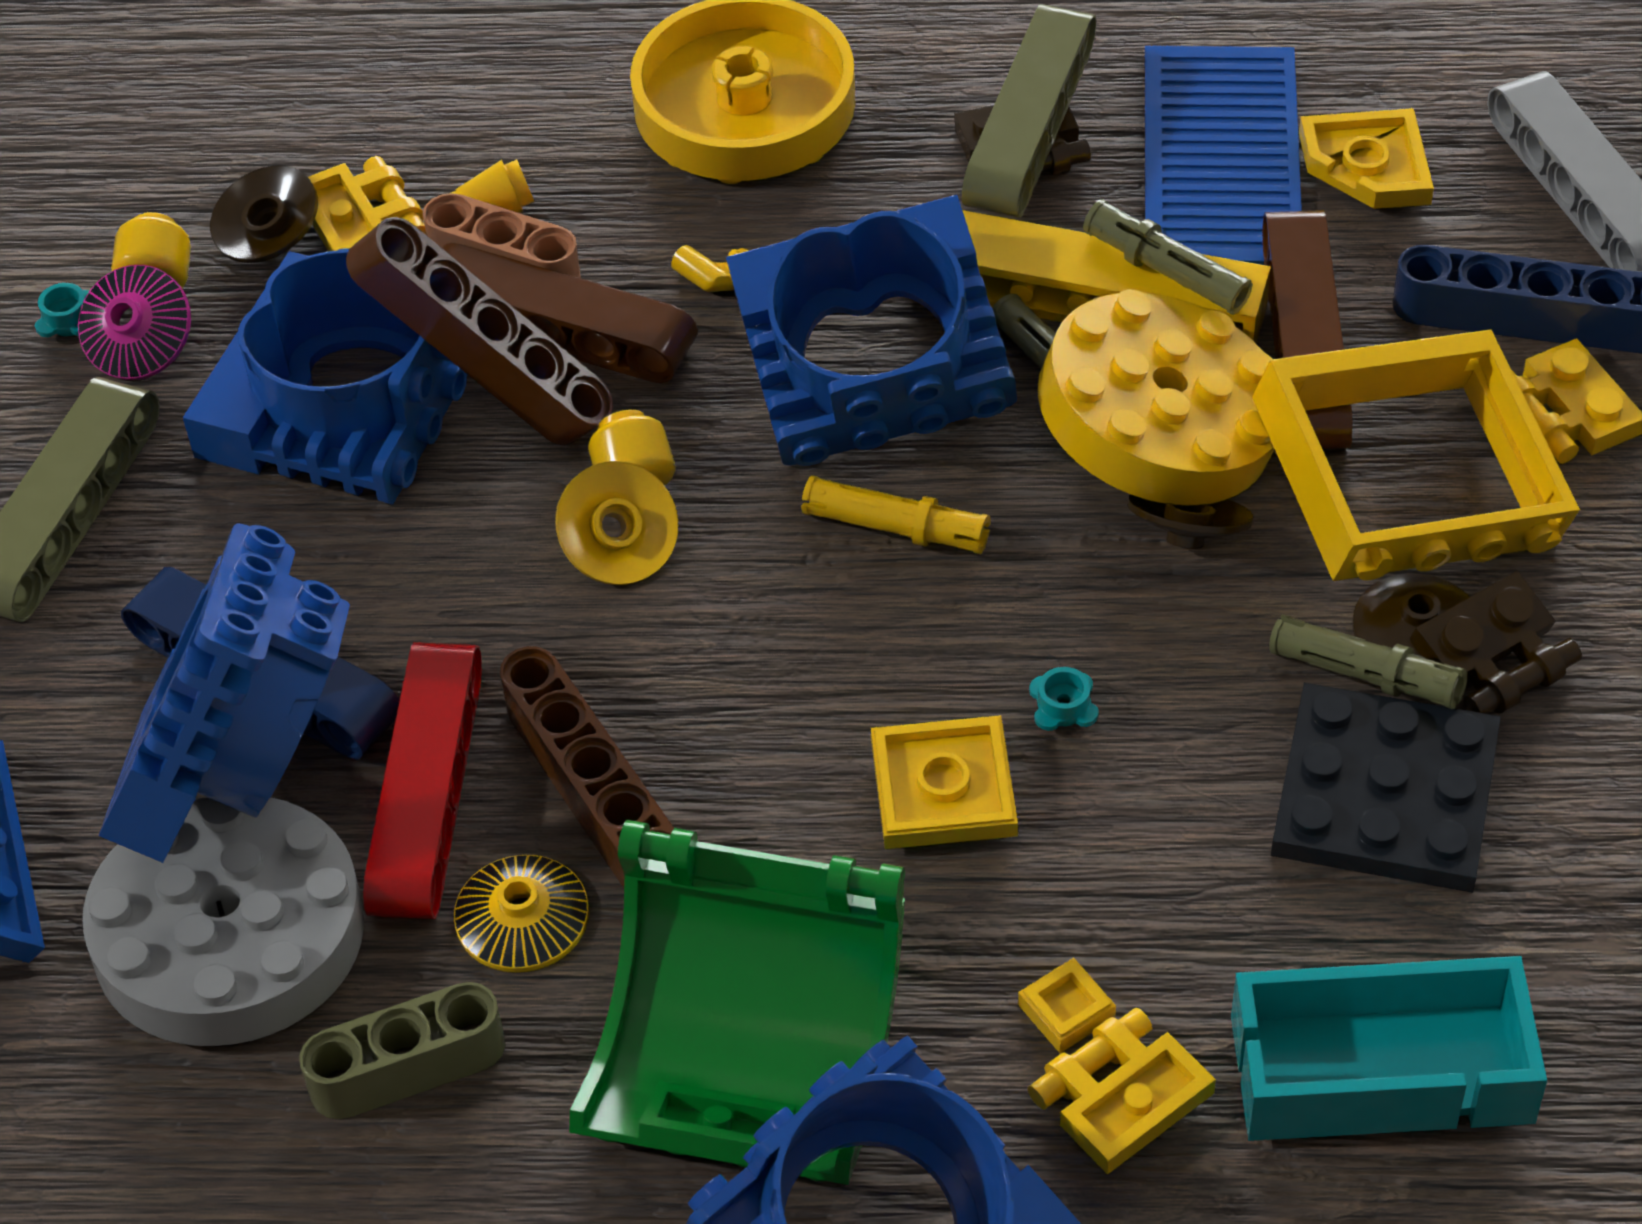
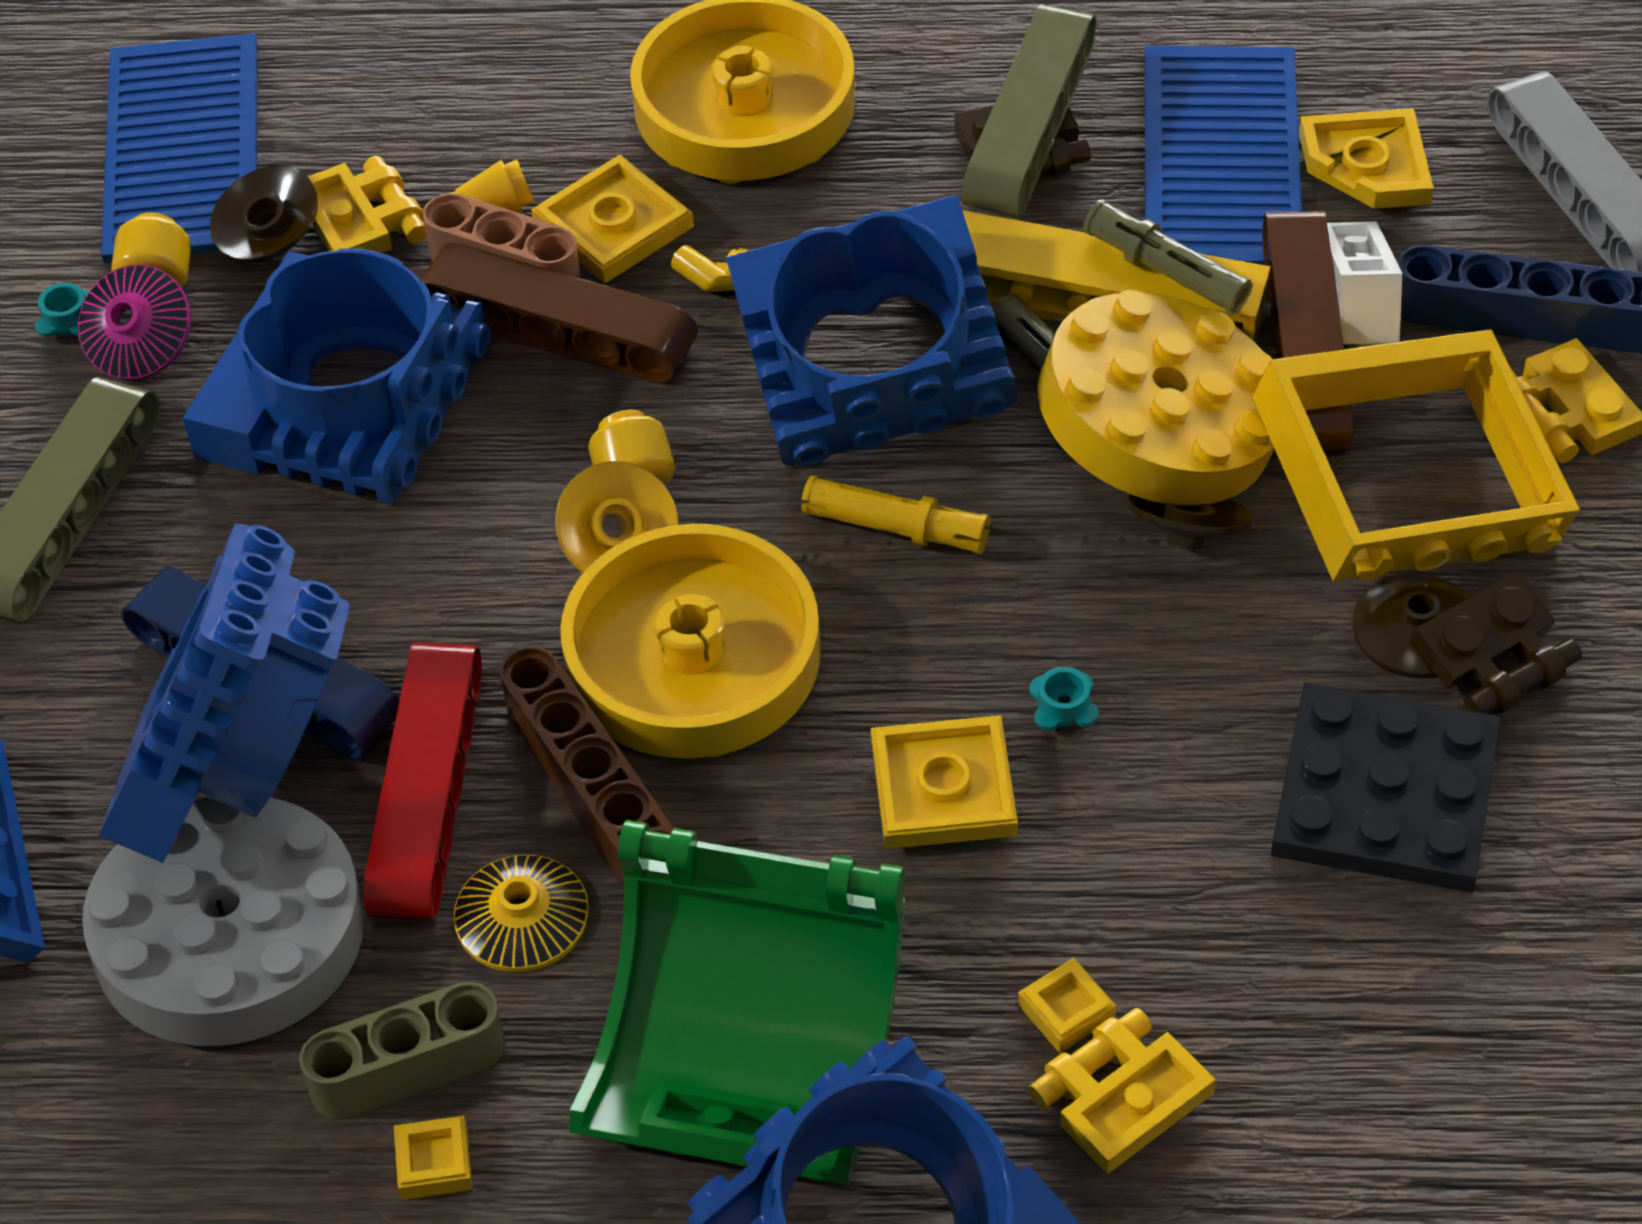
(178, 131): none -> blue window
(432, 1157): none -> yellow tile
(478, 331): reddish brown beam -> none
(616, 217): none -> yellow plate
(692, 640): none -> yellow piece
(1366, 284): none -> white slope
(1386, 1048): teal piece -> none
(1391, 668): olive pin -> none

